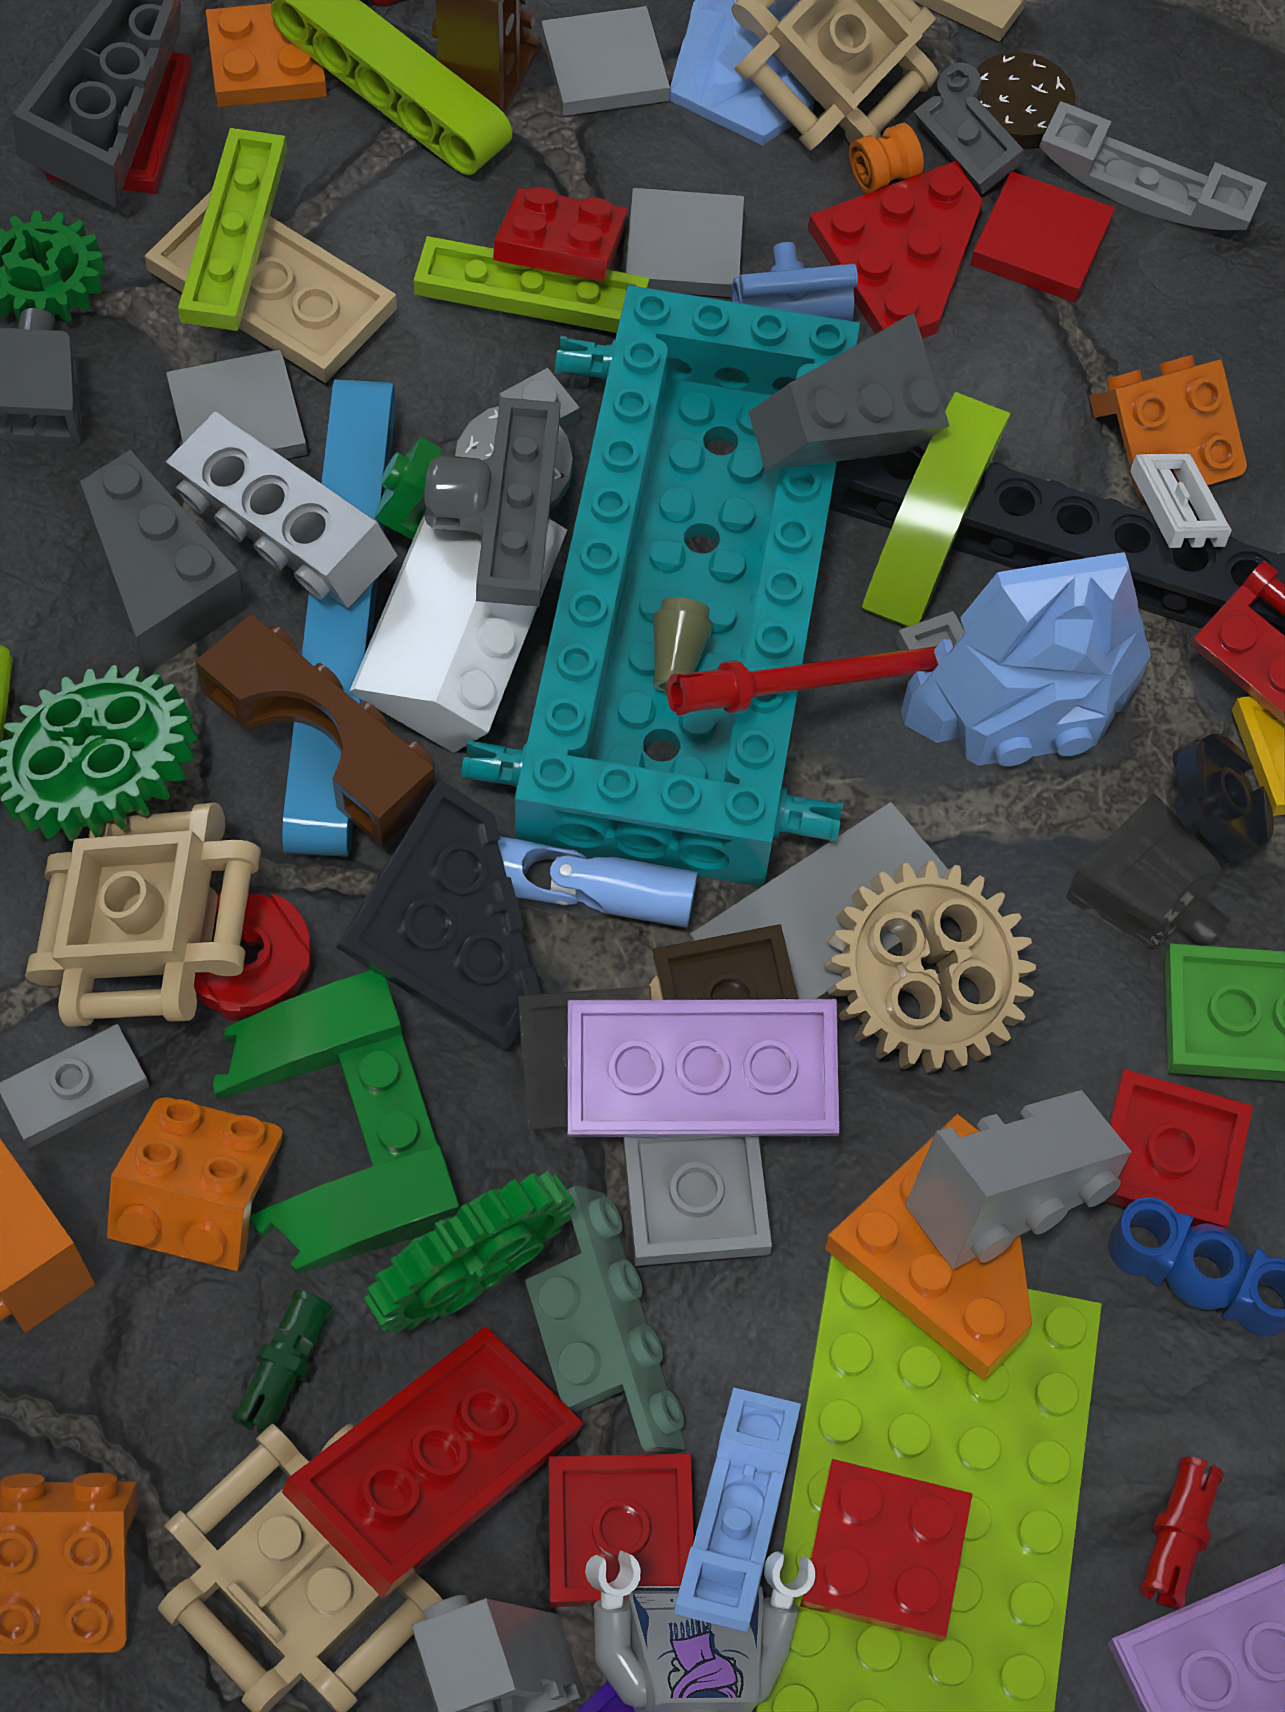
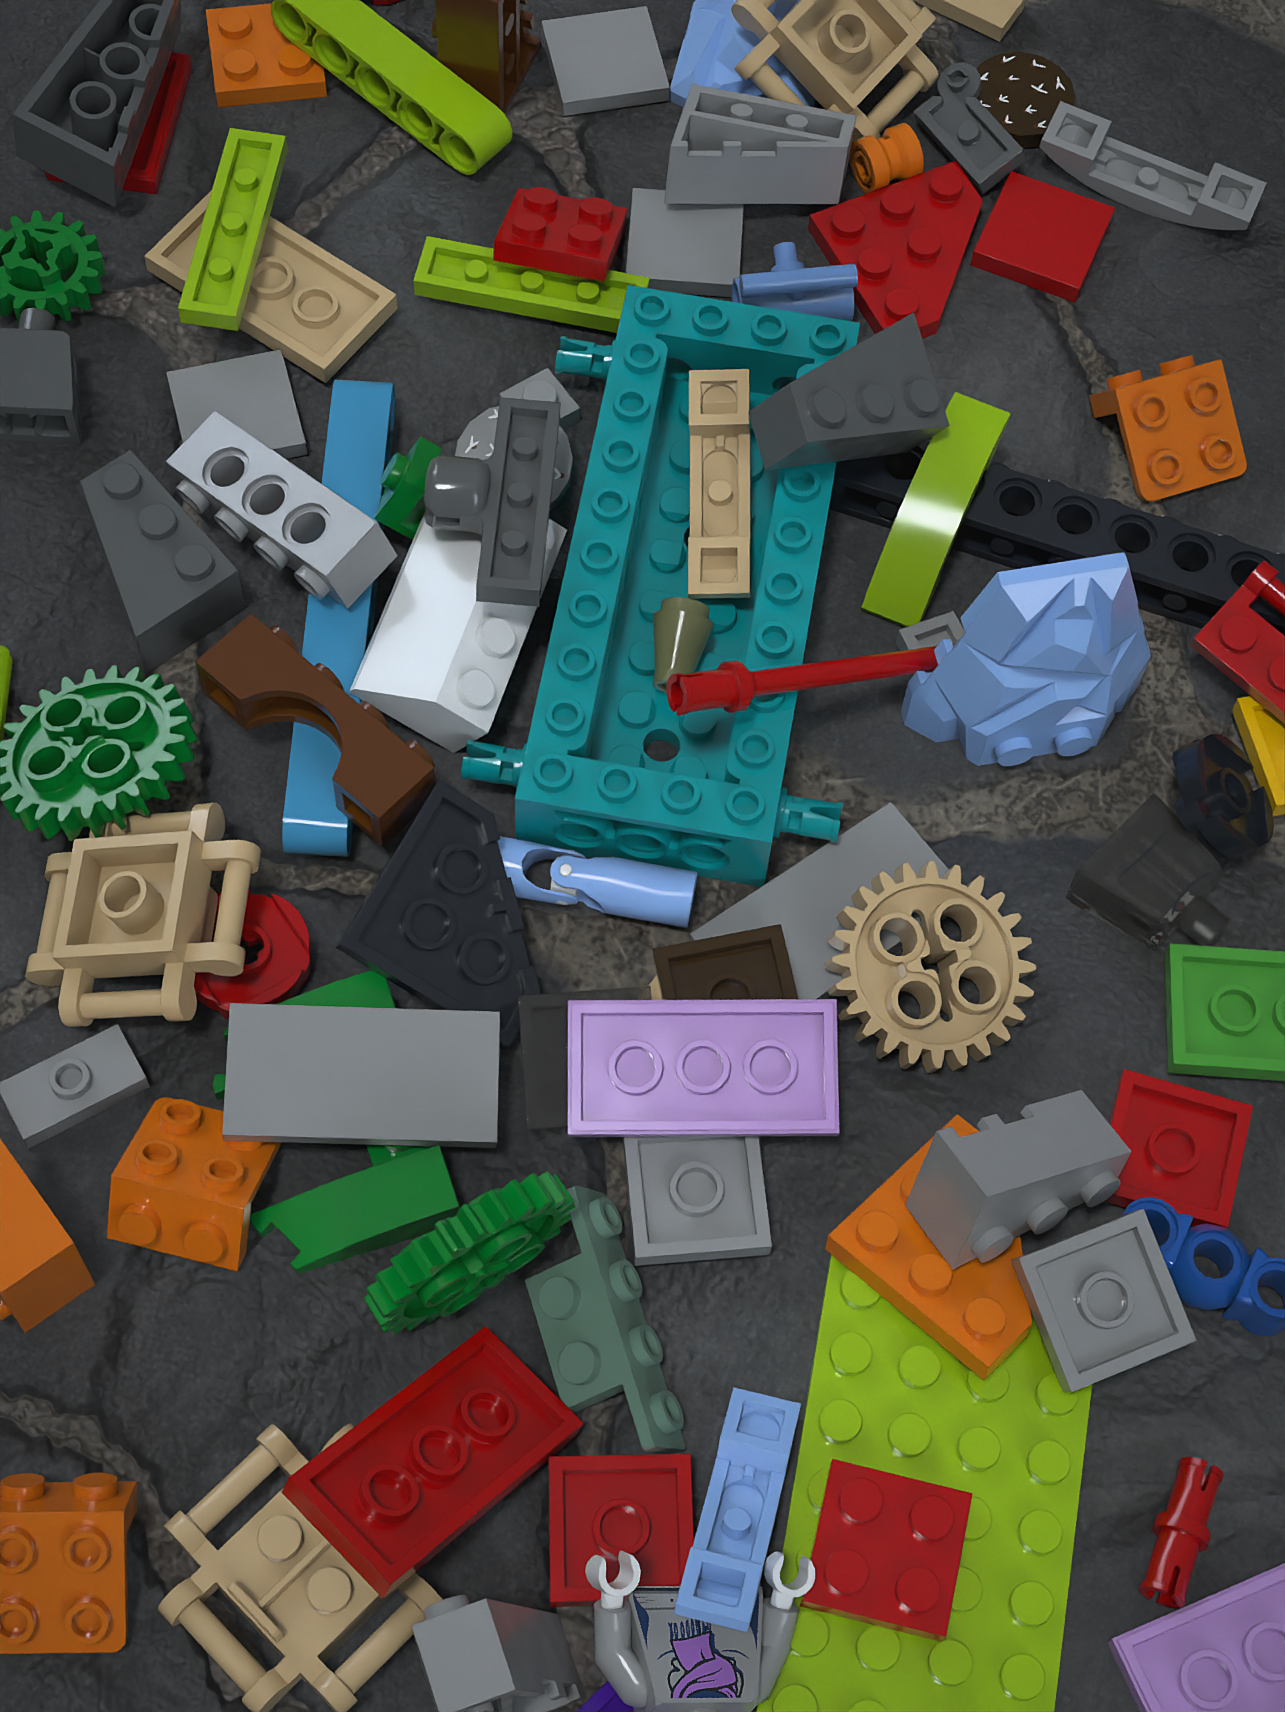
(283, 1362): dark green pin -> none
(361, 1076): none -> light grey tile
(719, 484): none -> tan slope
(756, 151): none -> light grey wedge
(1103, 1300): none -> light grey plate
(1170, 500): white tile -> none

